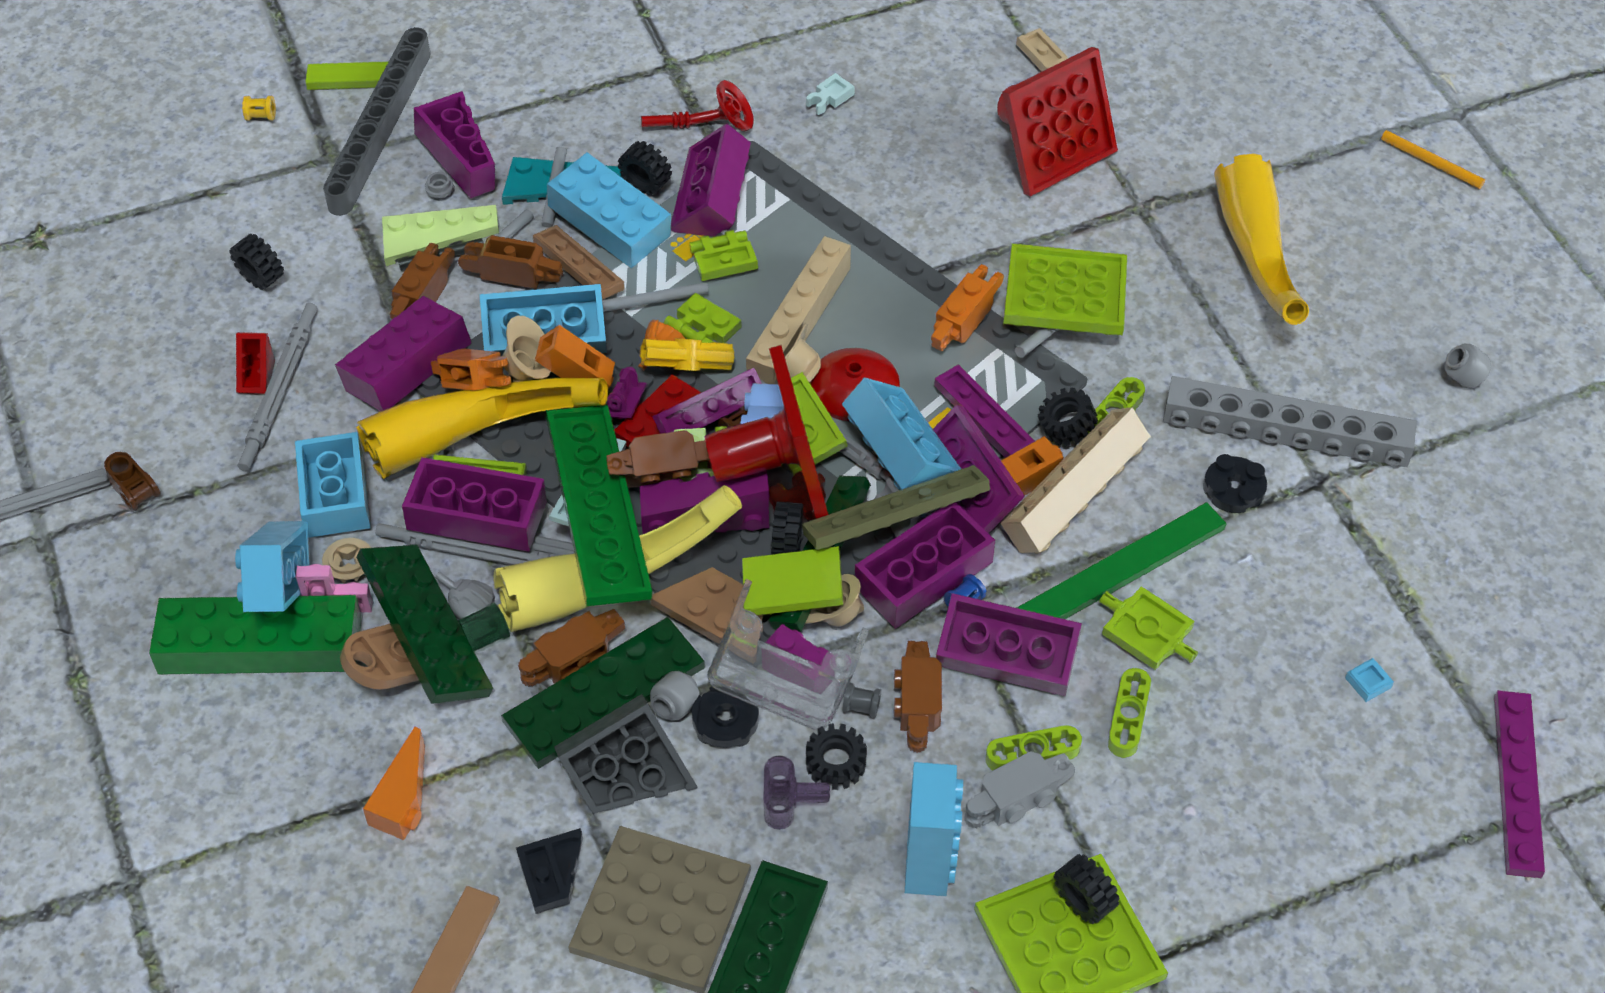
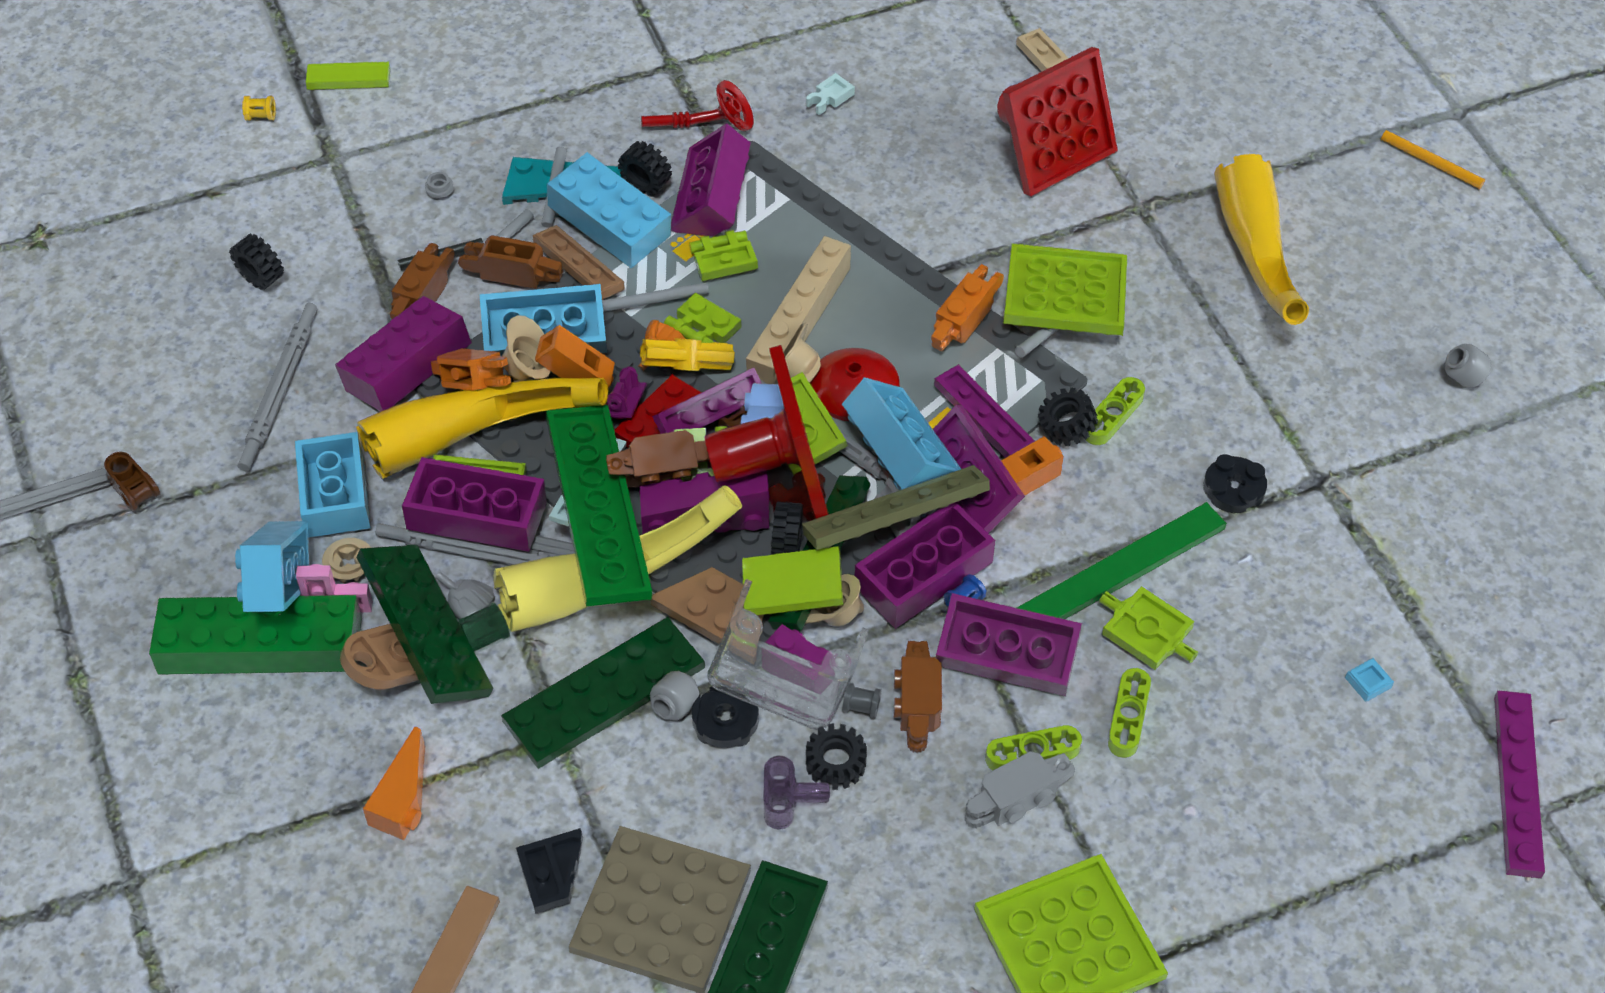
(253, 362): red slope -> none
(376, 122): dark grey beam -> none
(413, 232): yellowish green wing -> none
(456, 142): magenta wedge -> none
(570, 647): dark orange hinge -> none
(623, 759): dark grey wedge -> none
(933, 829): medium azure brick -> none
(1075, 481): tan brick -> none
(1086, 888): black tyre -> none
(1290, 421): light grey brick -> none

